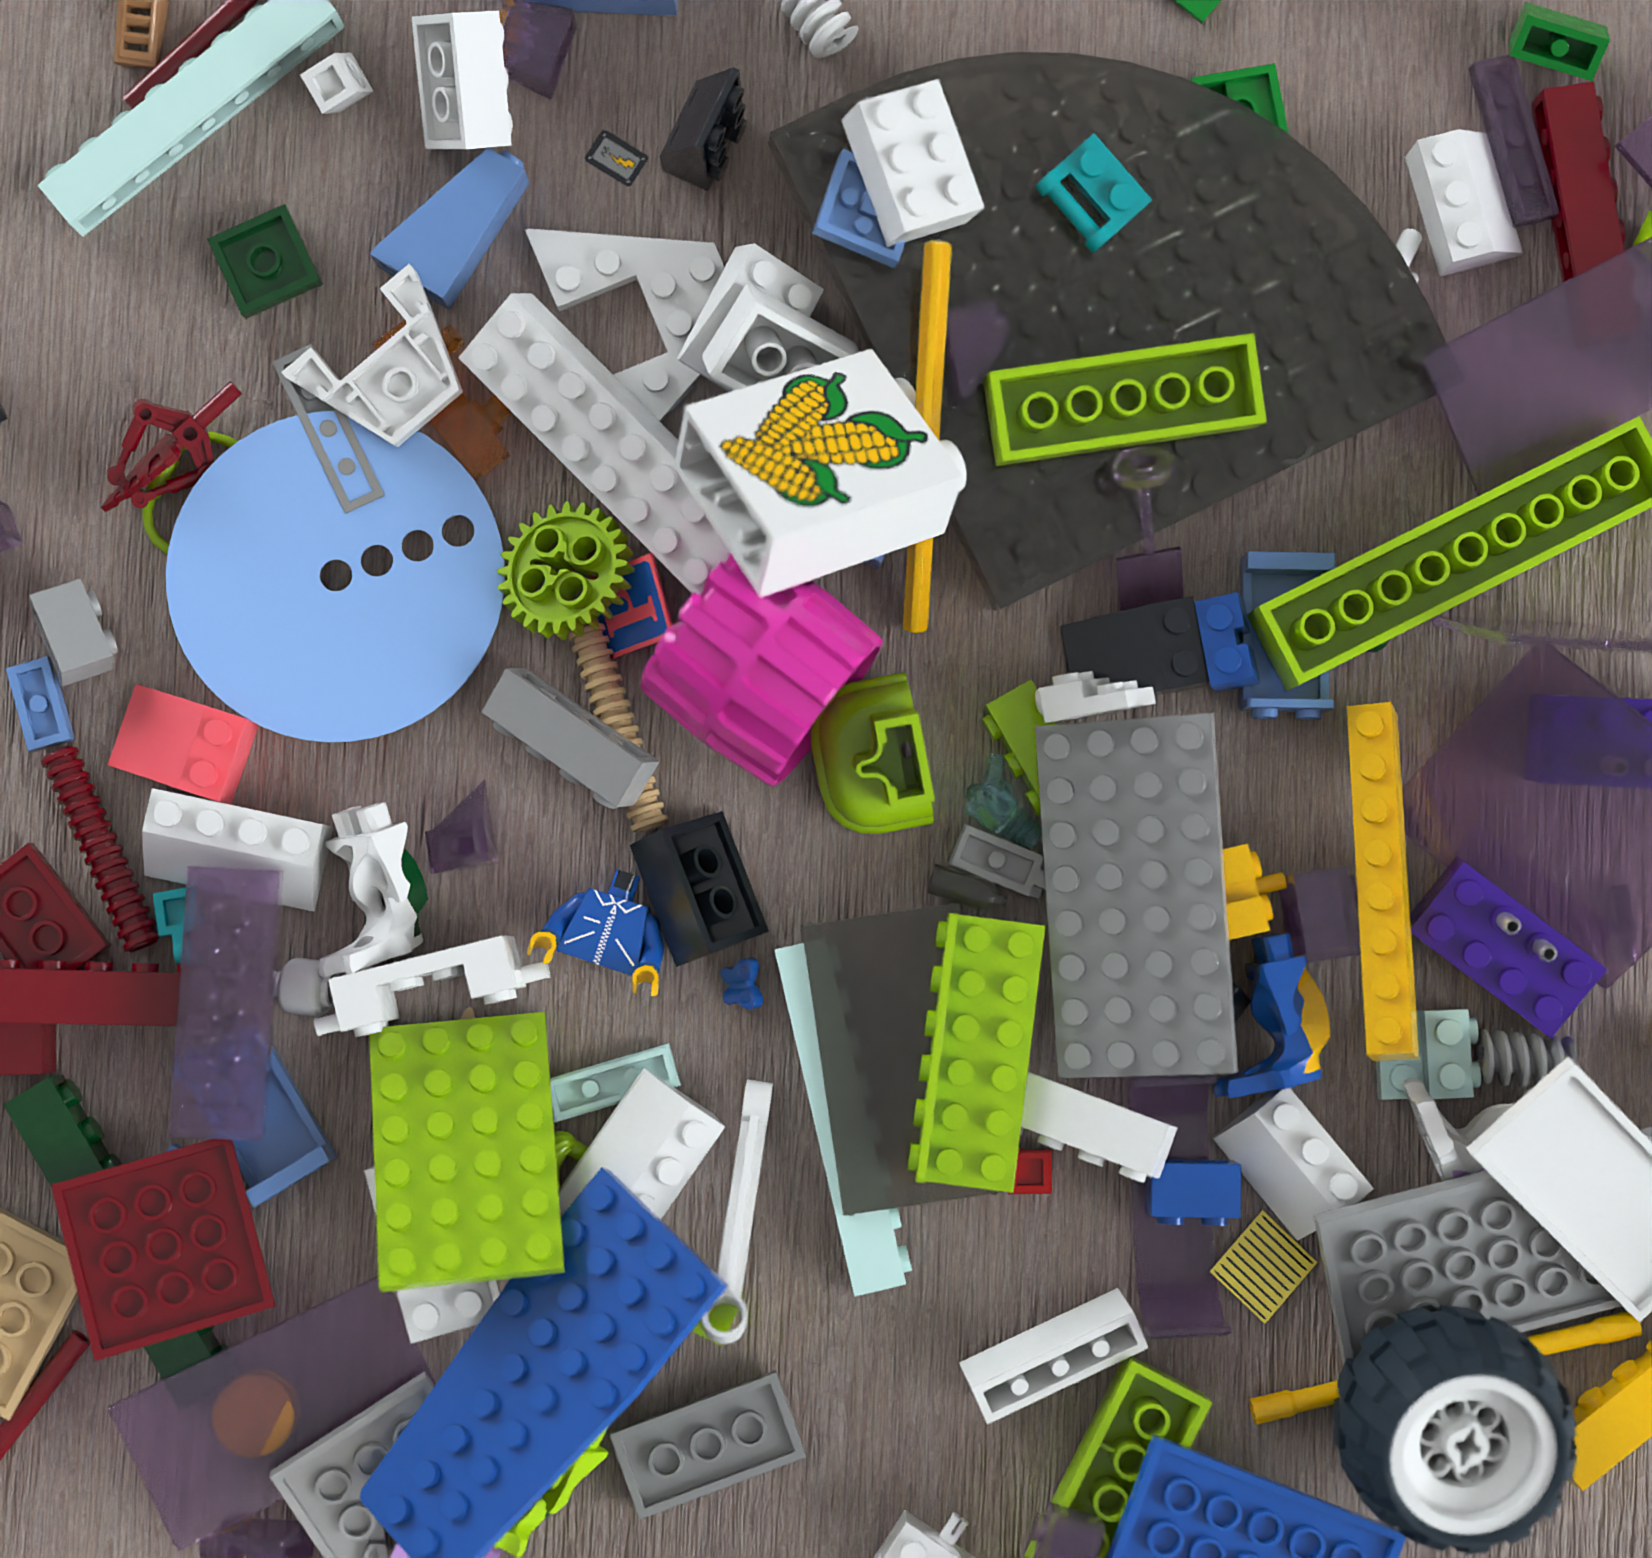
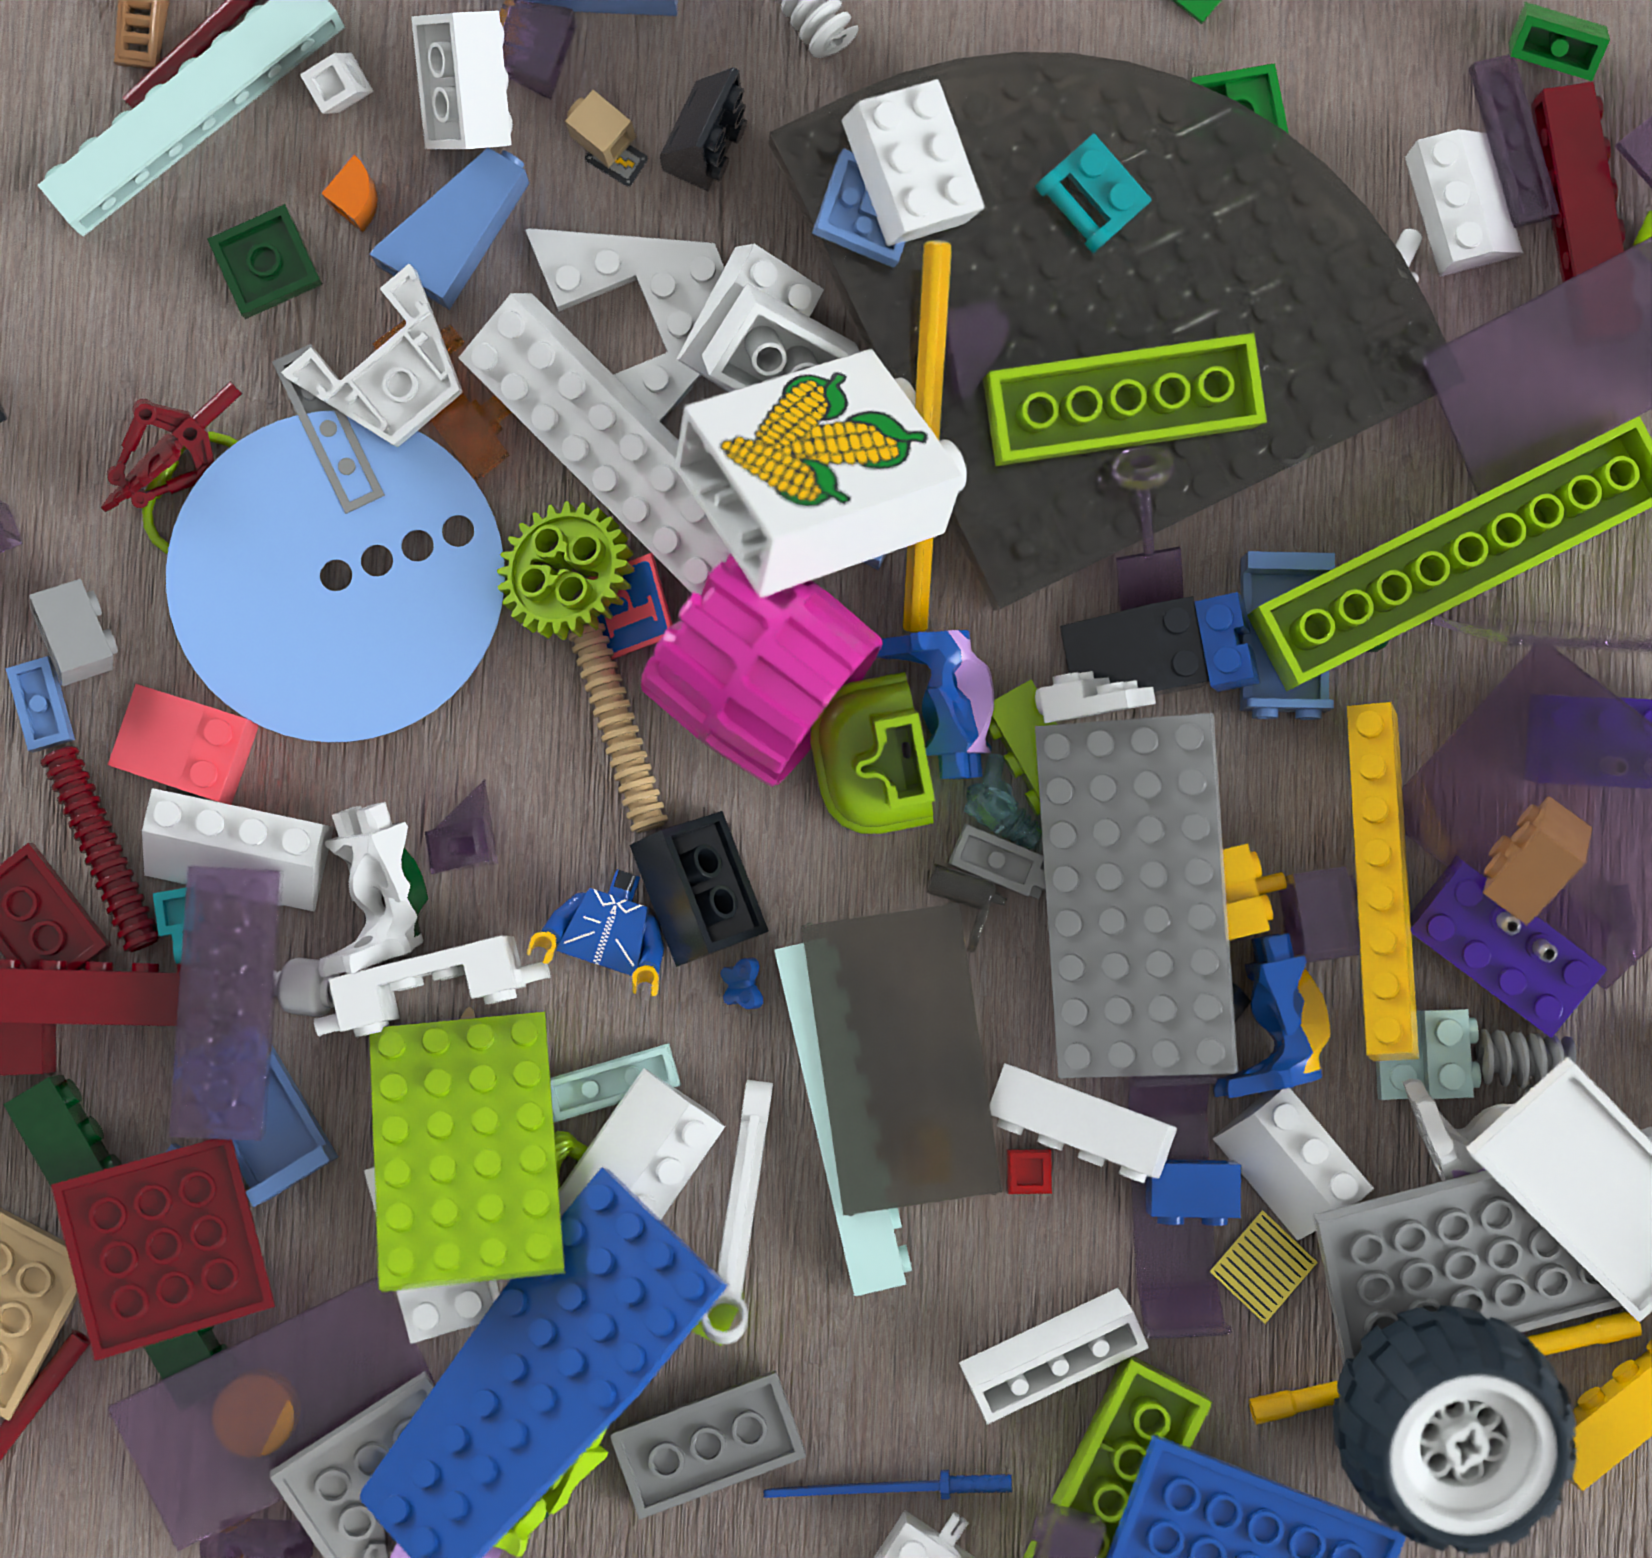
(353, 194): none -> orange brick
(570, 738): light grey brick -> none
(599, 127): none -> tan brick
(946, 1485): none -> blue sword
(956, 701): none -> blue hips
(977, 1052): lime bracket -> none
(1536, 859): none -> medium nougat brick

